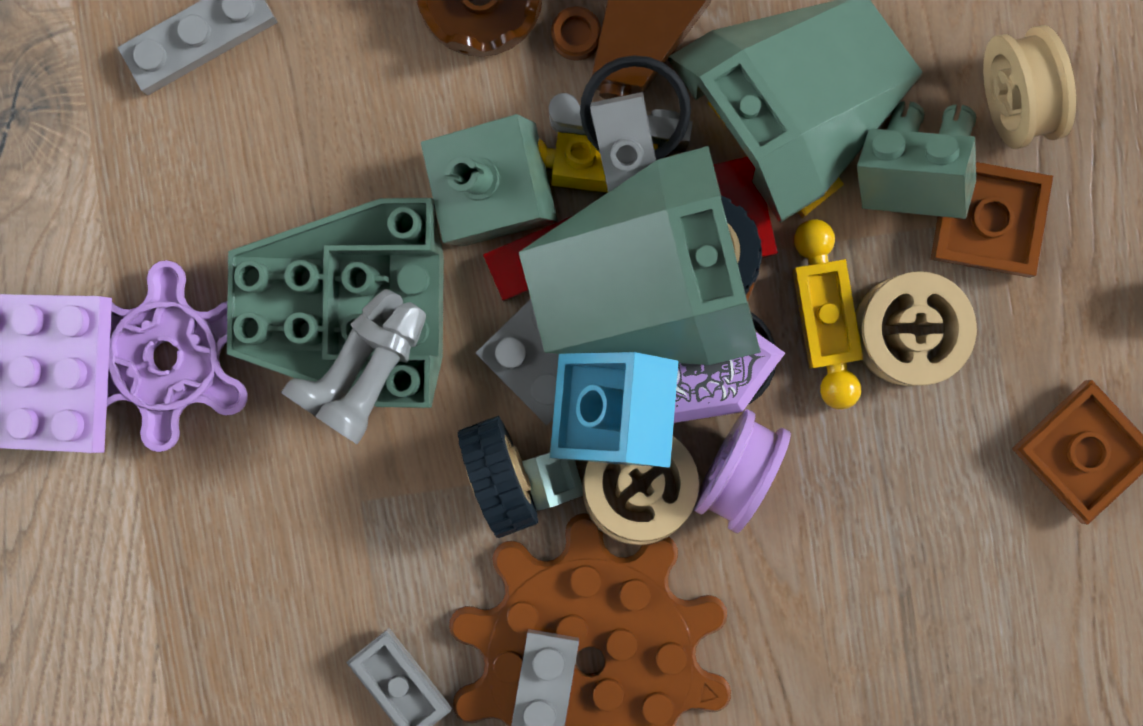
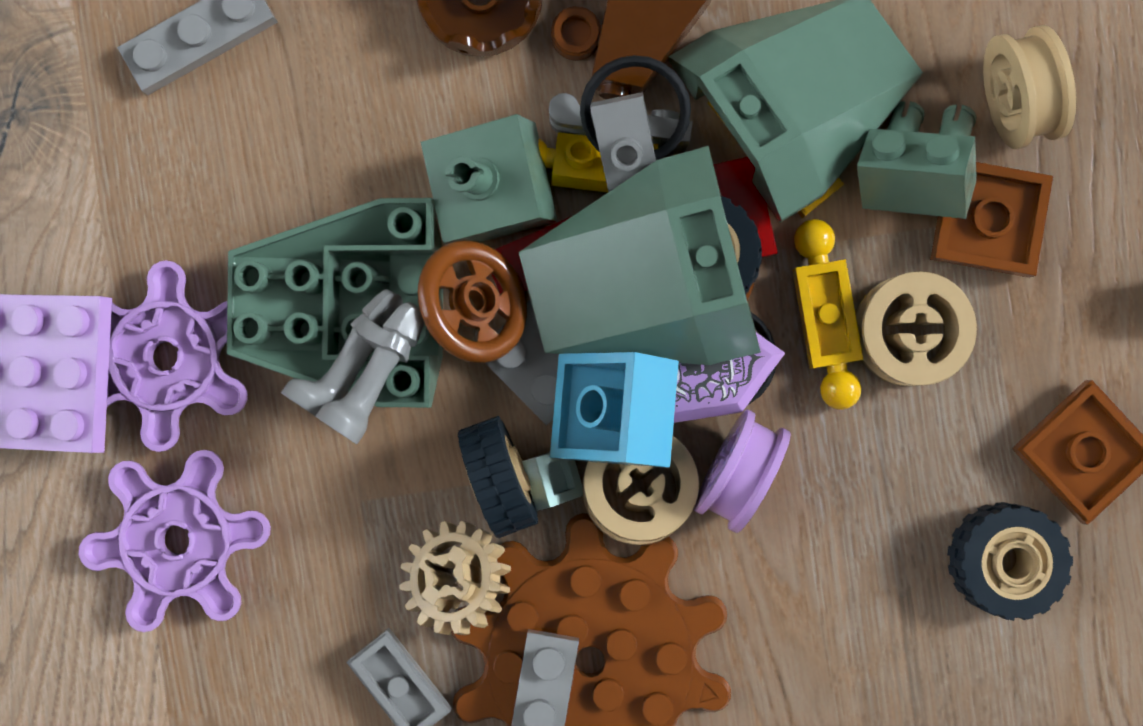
(141, 548): none -> lavender plate
(444, 324): none -> dark orange plate
(473, 566): none -> tan gear
(1040, 564): none -> black wheel

